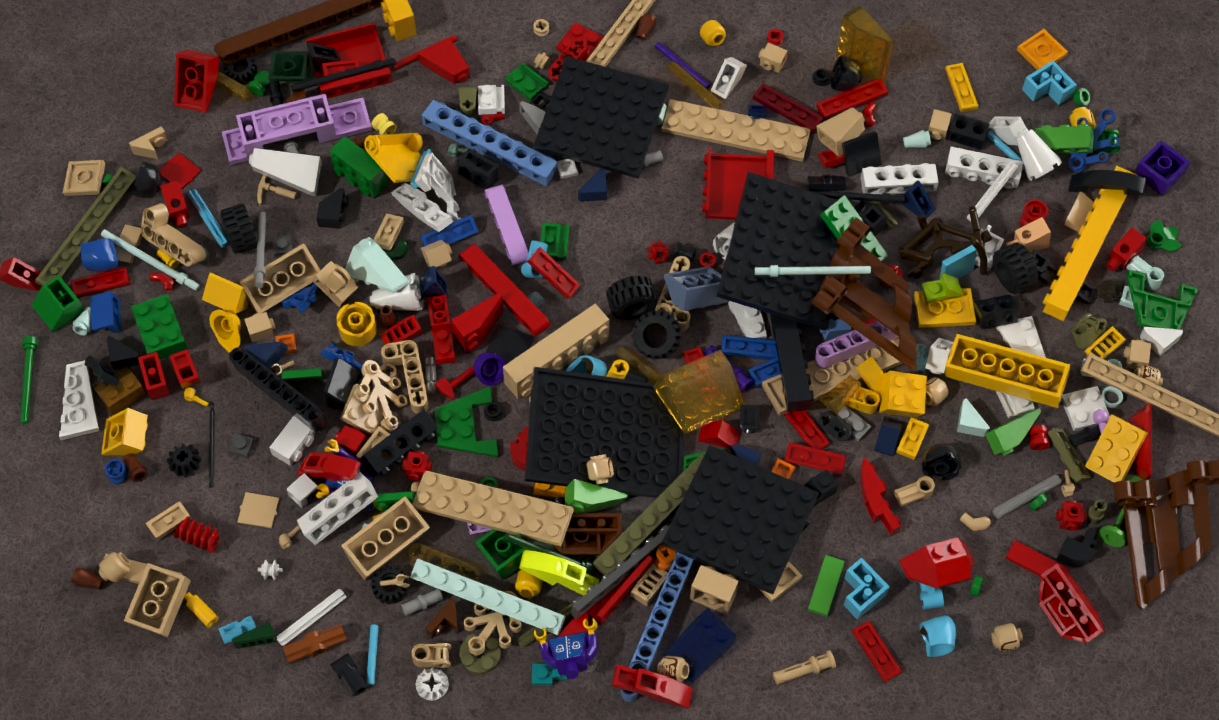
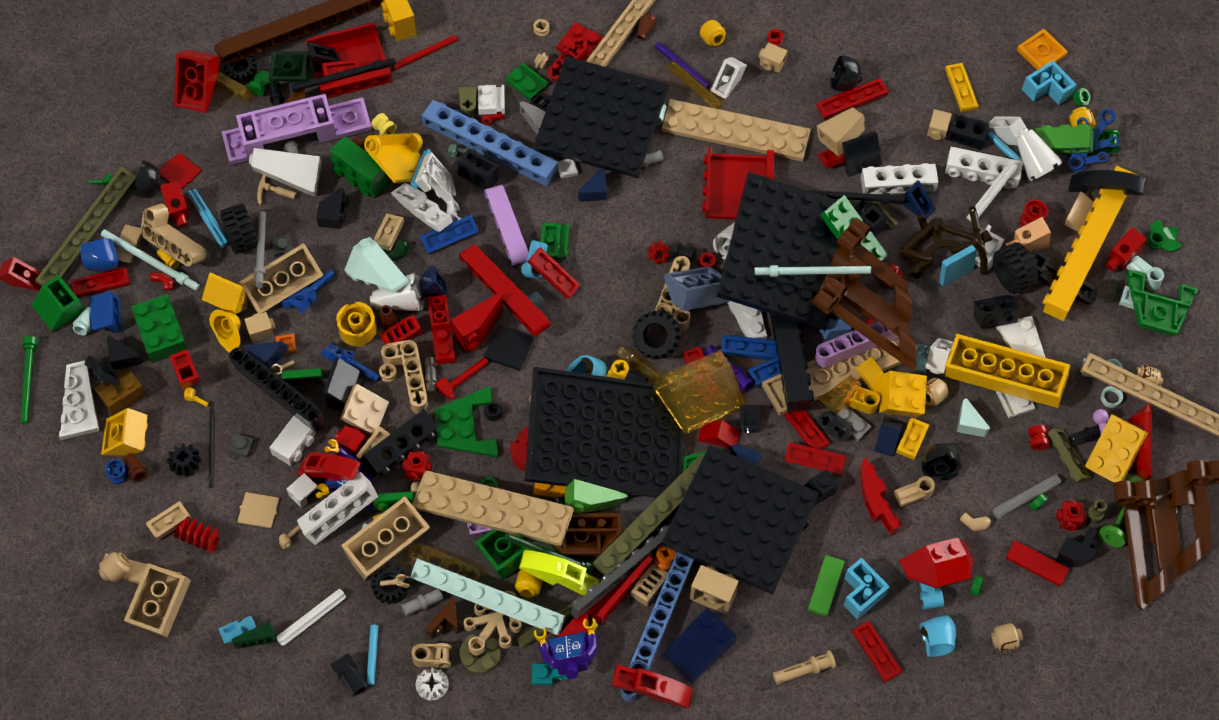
(84, 178): tan tile -> none
(85, 578): copper cone -> none
(145, 144): tan slope -> none
(154, 376): red brick -> none
(201, 610): yellow cylinder -> none
(270, 569): white wheel -> none
(314, 643): dark orange piece -> none
(335, 283): tan brick -> none
(372, 372): tan plant -> none
(437, 254): tan brick -> none
(445, 61): red slope -> none
(489, 368): dark purple piece -> none
(558, 349): tan brick -> none
(600, 468): tan head -> none
(631, 297): black tyre -> none
(674, 668): tan head -> none
(757, 111): clear blue plate -> none
(783, 468): orange tile -> none
(787, 108): dark red plate -> none
(789, 578): tan plate -> none
(821, 73): black plate -> none
(826, 182): black plate -> none
(866, 43): clear yellow slope -> none
(867, 113): red arm -> none
(918, 140): light aqua cone -> none
(941, 289): lime slope -> none
(946, 312): yellow plate -> none
(1011, 433): bright green slope -> none
(1068, 606): red wedge -> none
(1069, 487): tan hand -> none
(1081, 406): white plate -> none
(1088, 330): olive piece -> none
(1110, 332): yellow slope -> none
(1137, 354): tan brick -> none
(1160, 338): white slope -> none
(1162, 167): dark purple brick -> none

